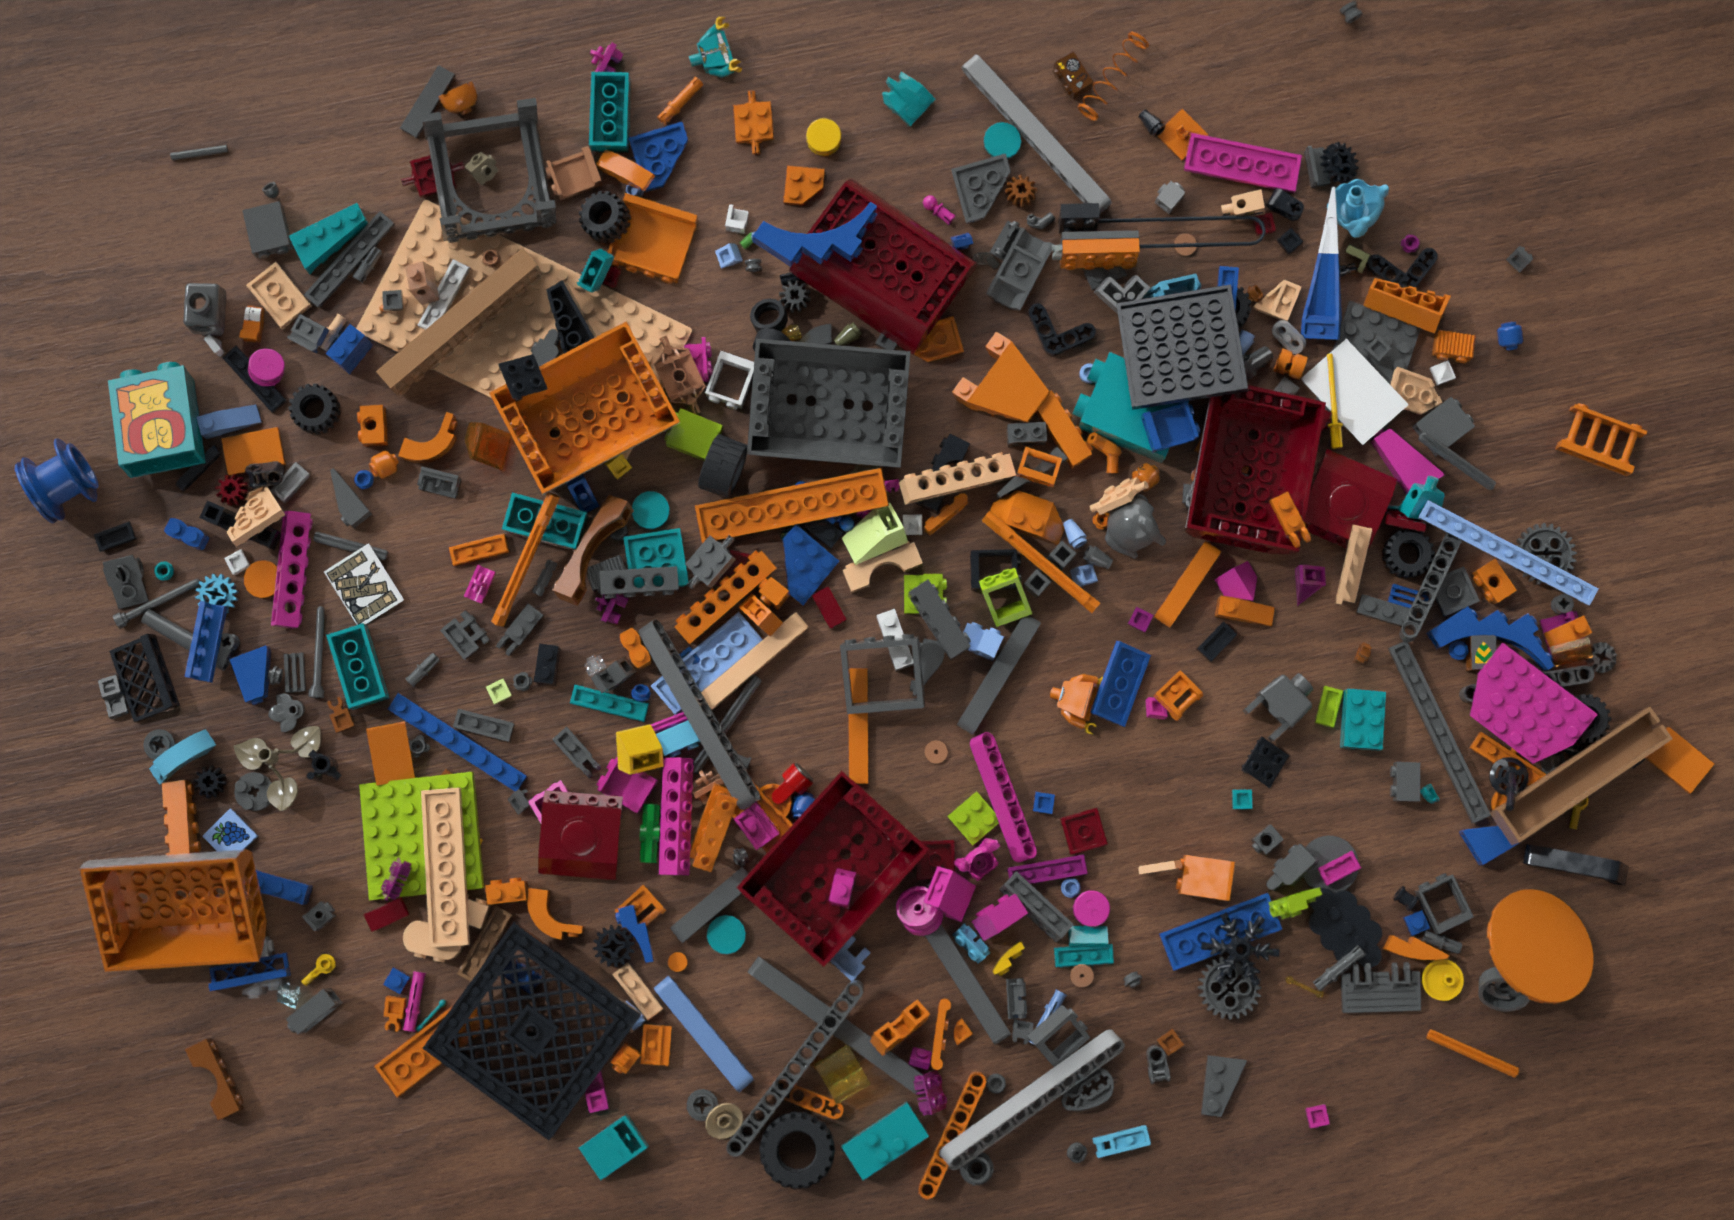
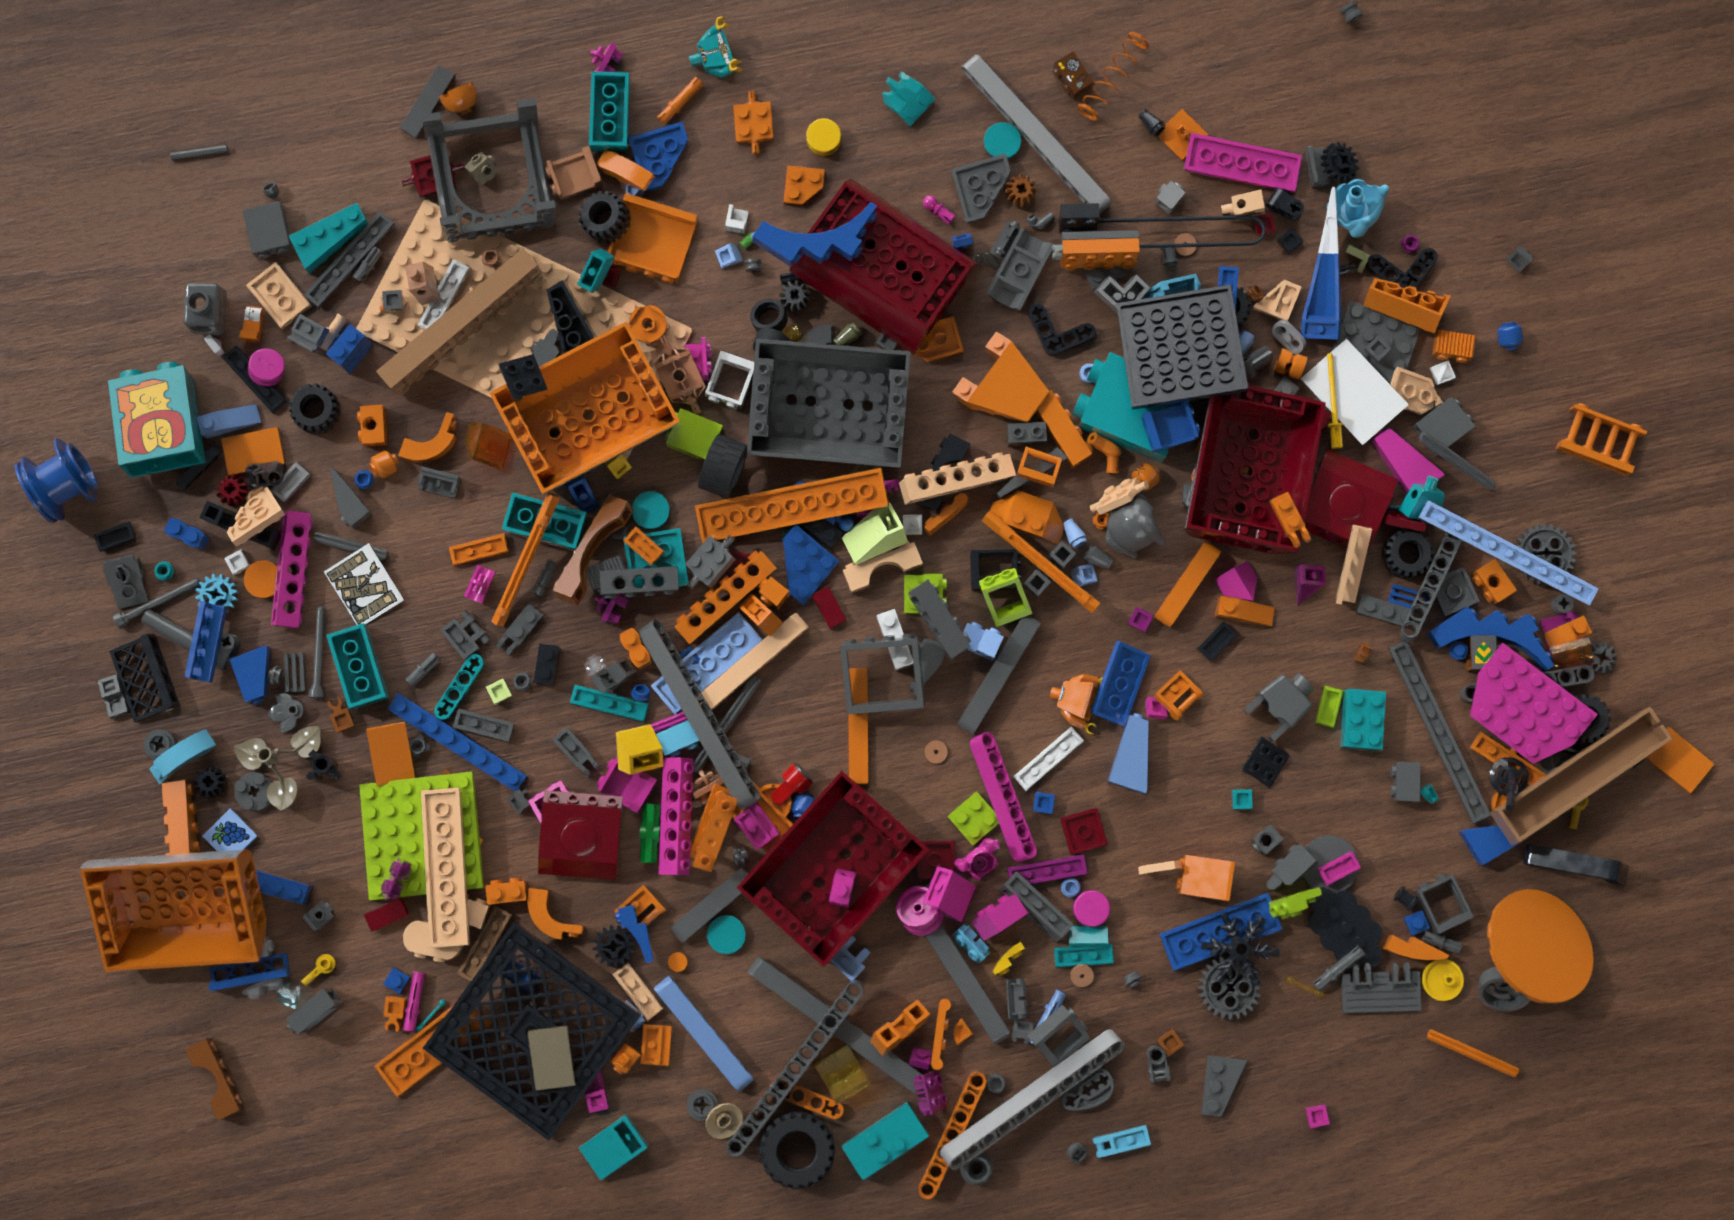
(461, 688): none -> teal beam
(551, 1058): none -> dark tan tile
(643, 546): none -> orange plate
(647, 313): none -> orange plate
(1048, 758): none -> white tile
(1131, 759): none -> medium blue slope
(1169, 256): none -> dark grey bush

